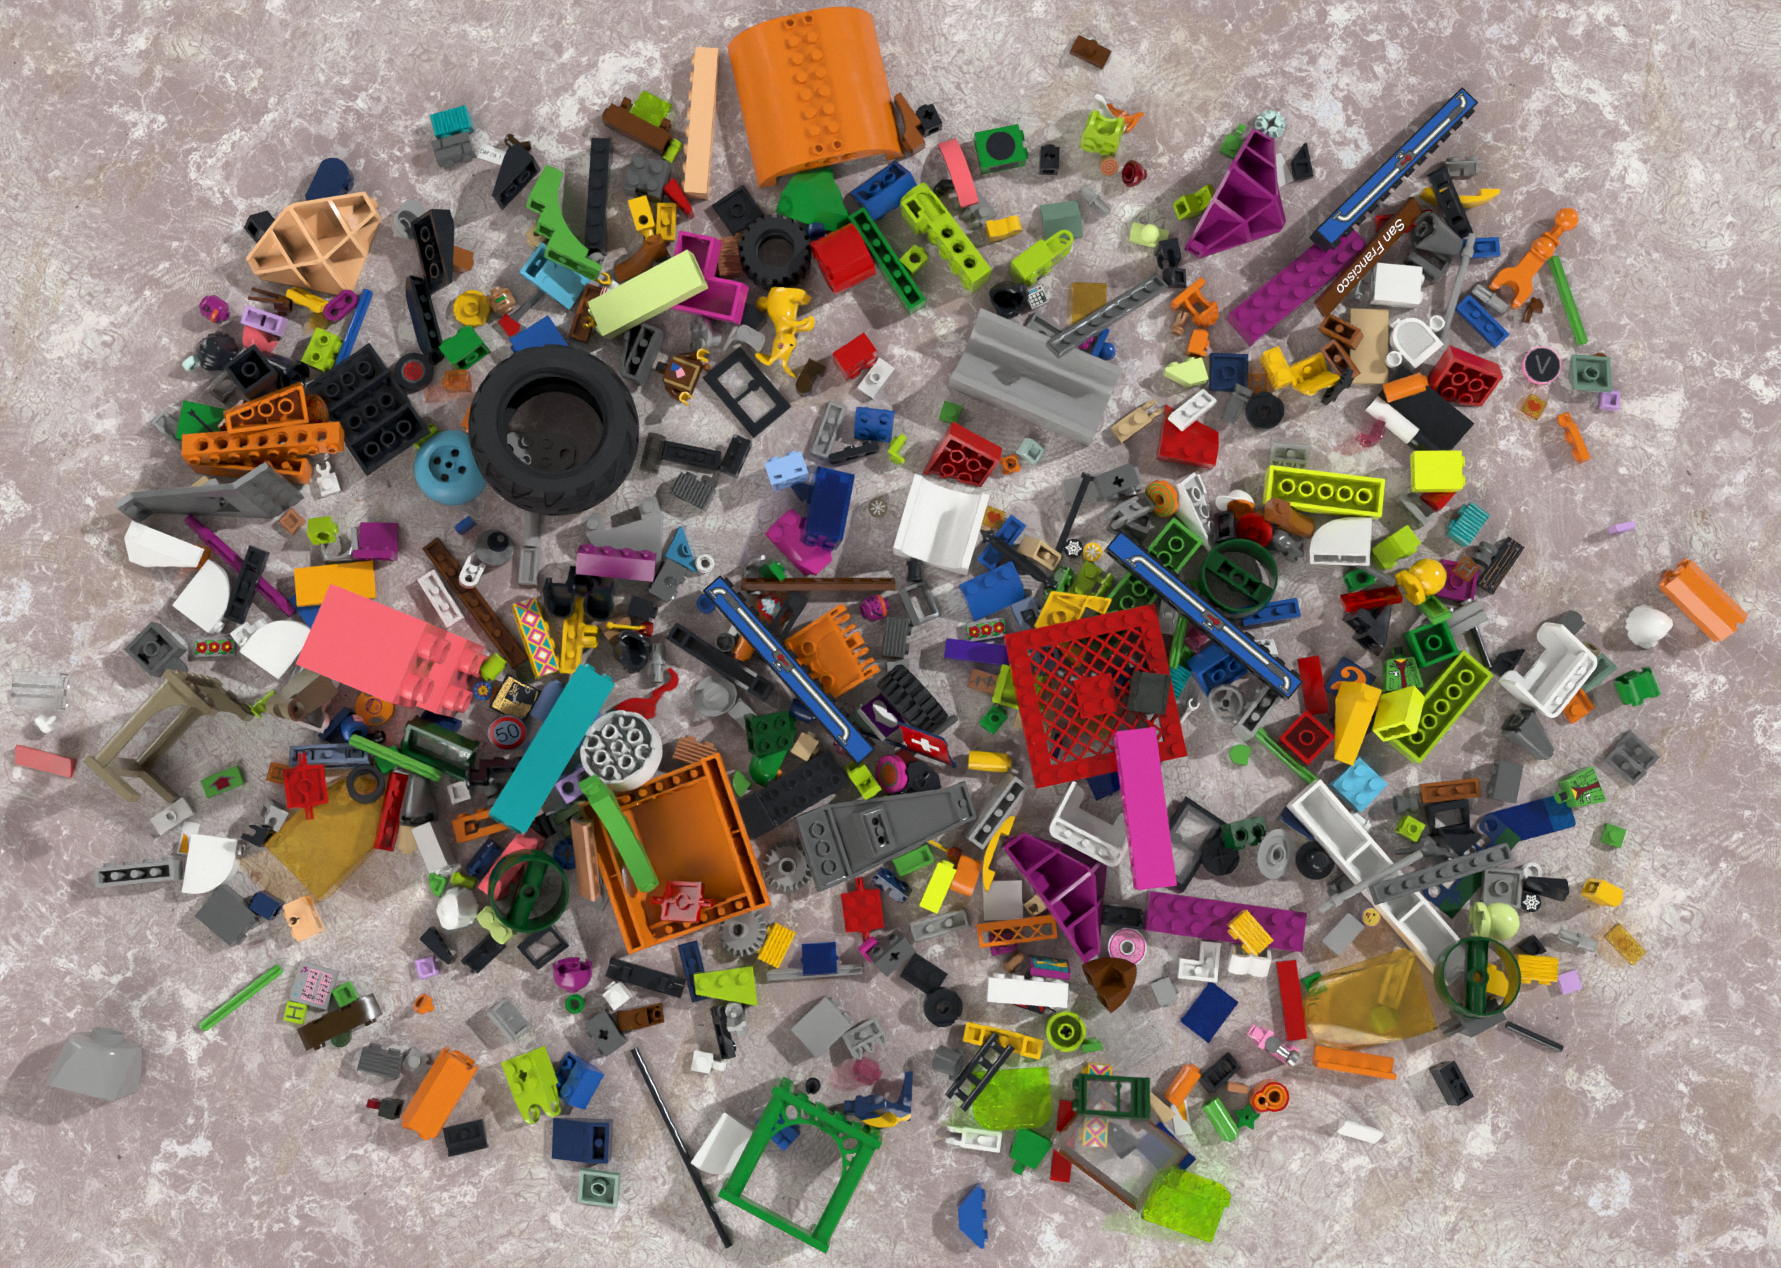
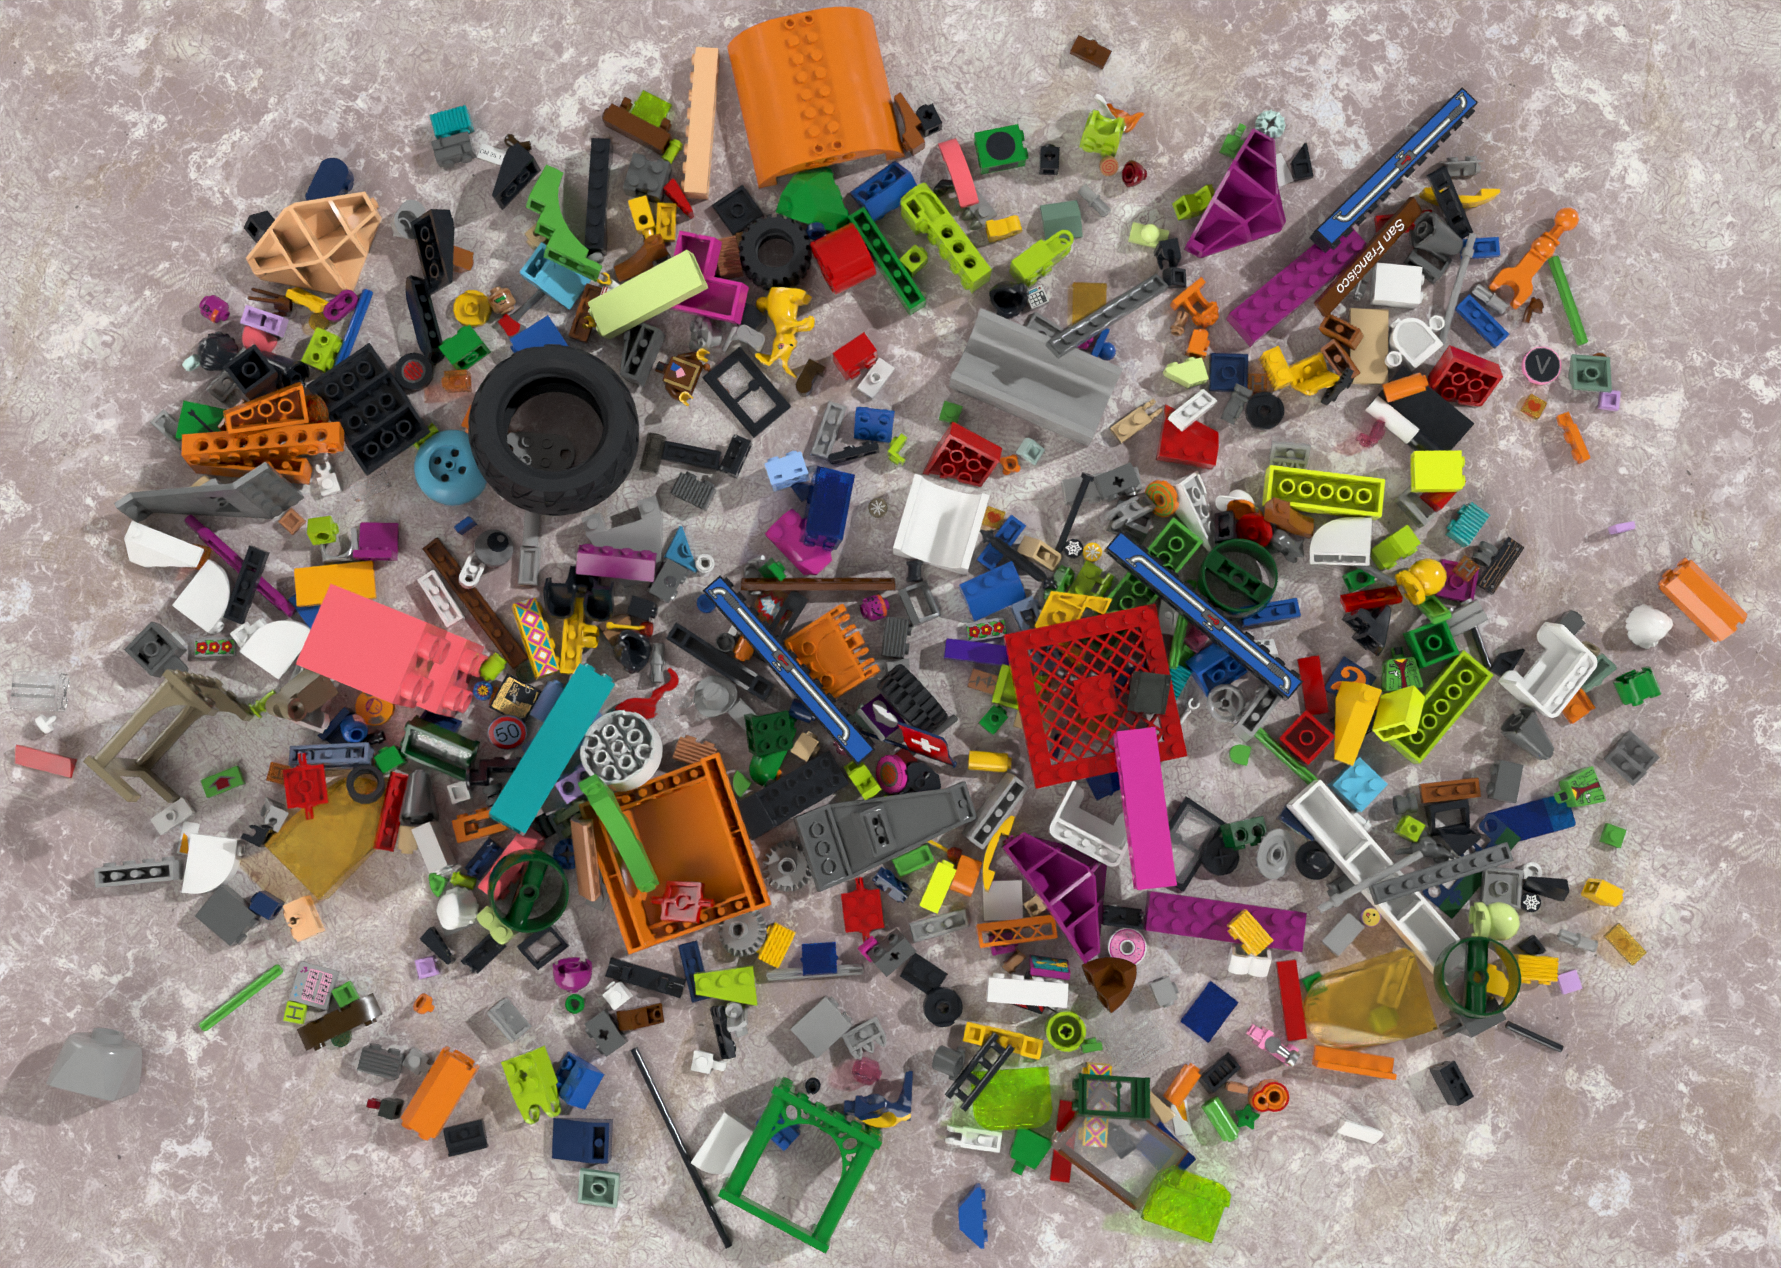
(395, 757): bright green axle -> none
(1205, 967): white plate -> none

